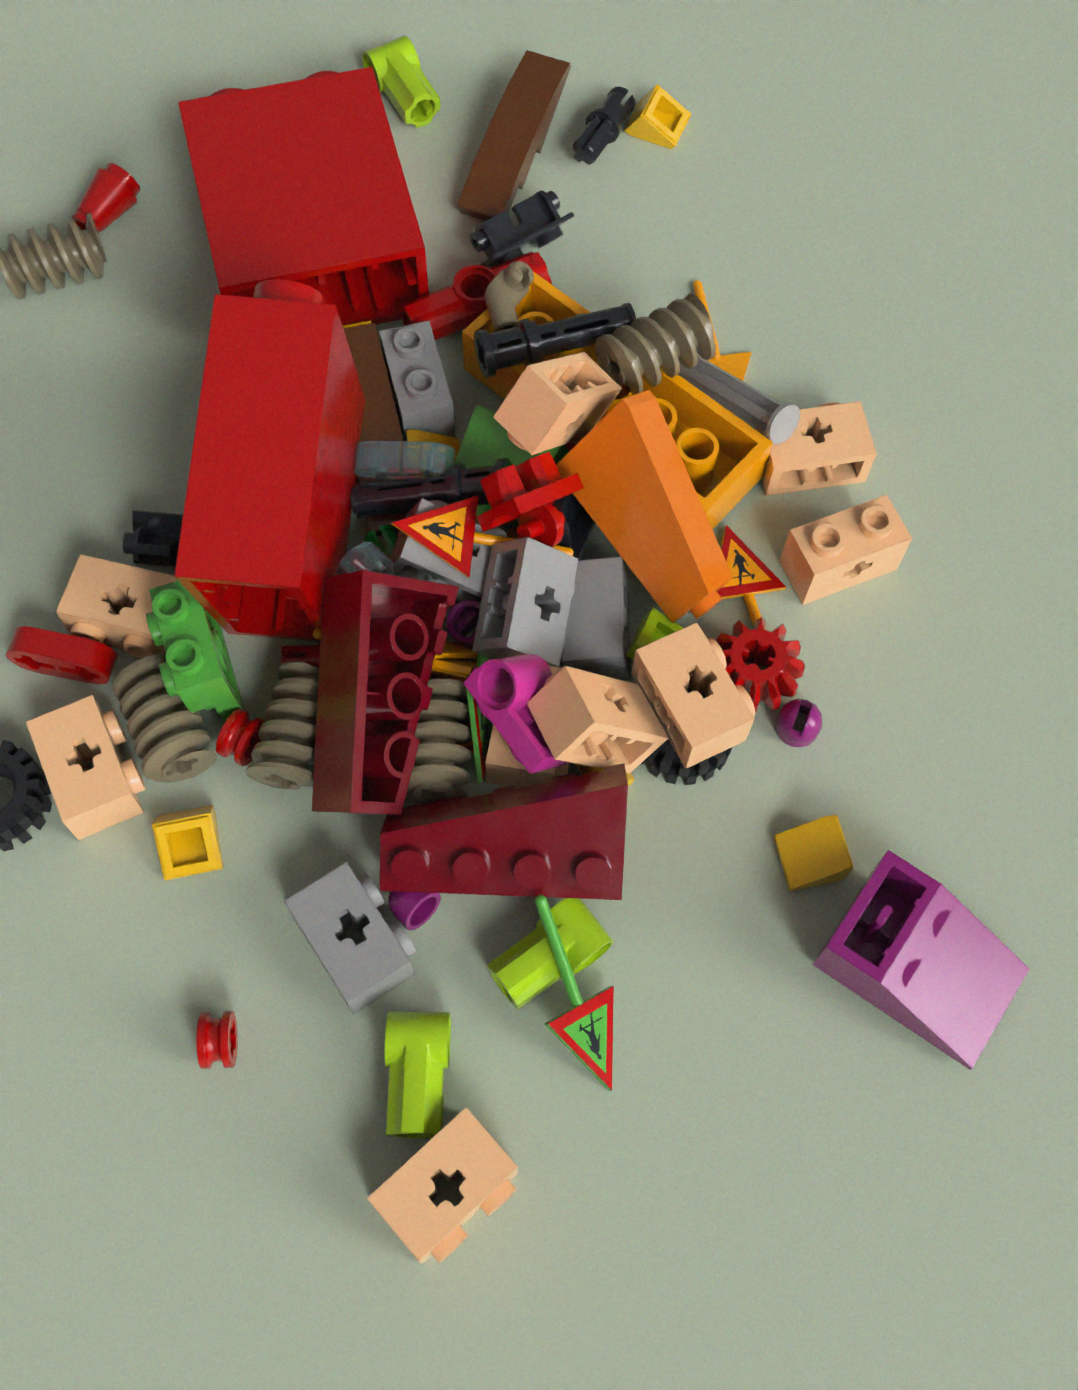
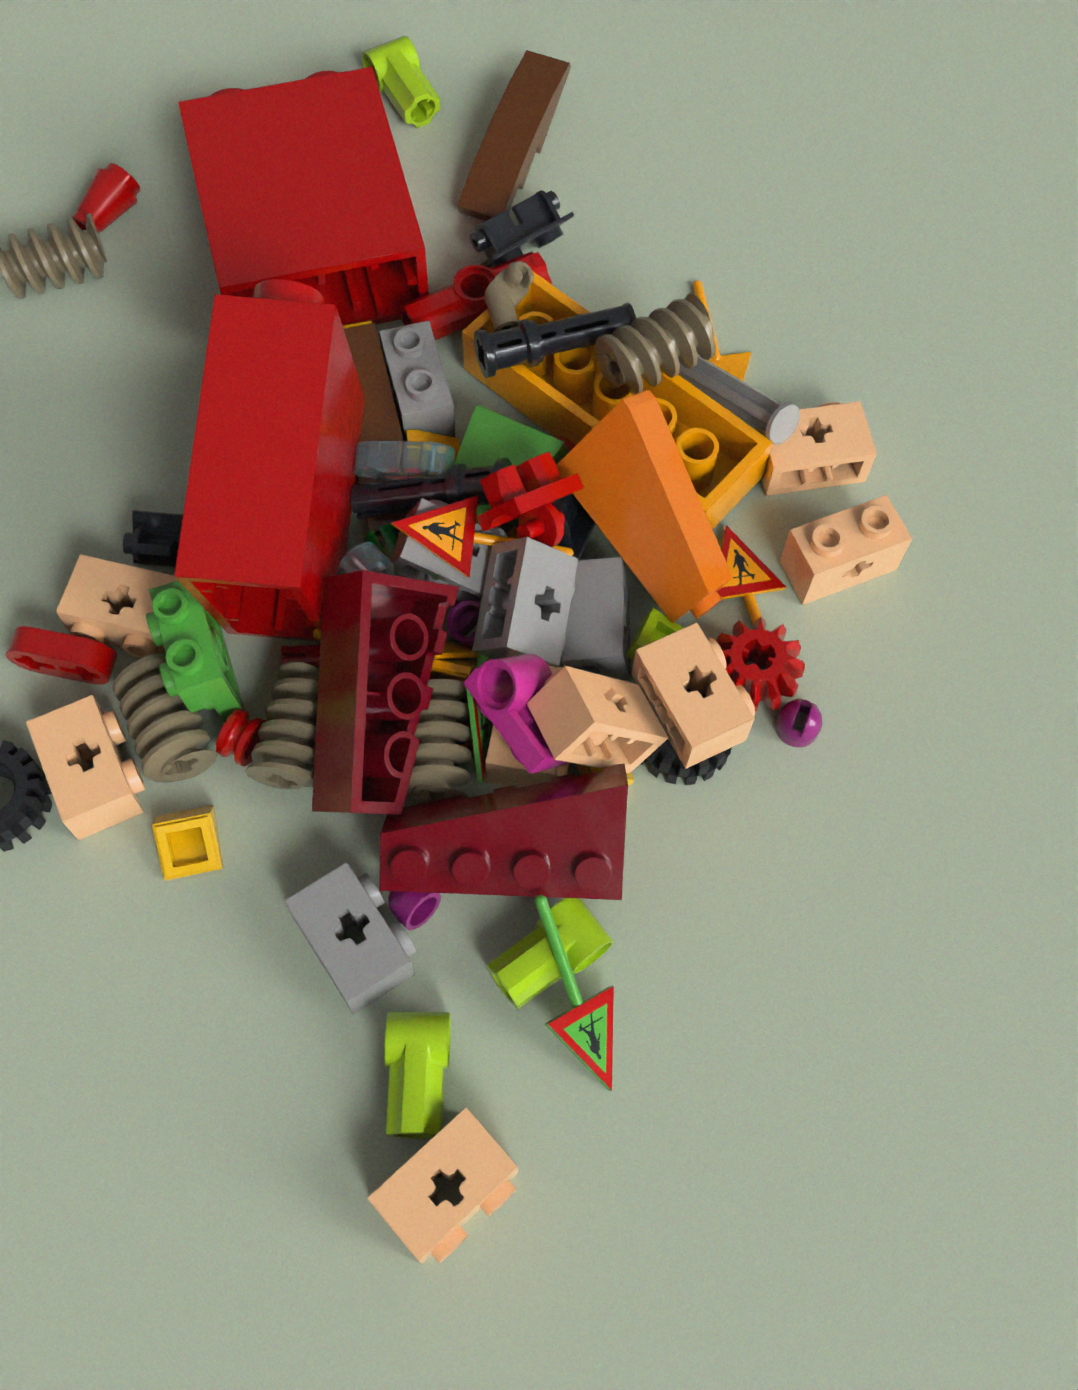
(217, 1039): red bush -> none
(556, 402): light nougat brick -> none
(603, 126): black axle -> none
(658, 119): yellow slope -> none
(814, 853): yellow slope -> none
(923, 960): slope -> none

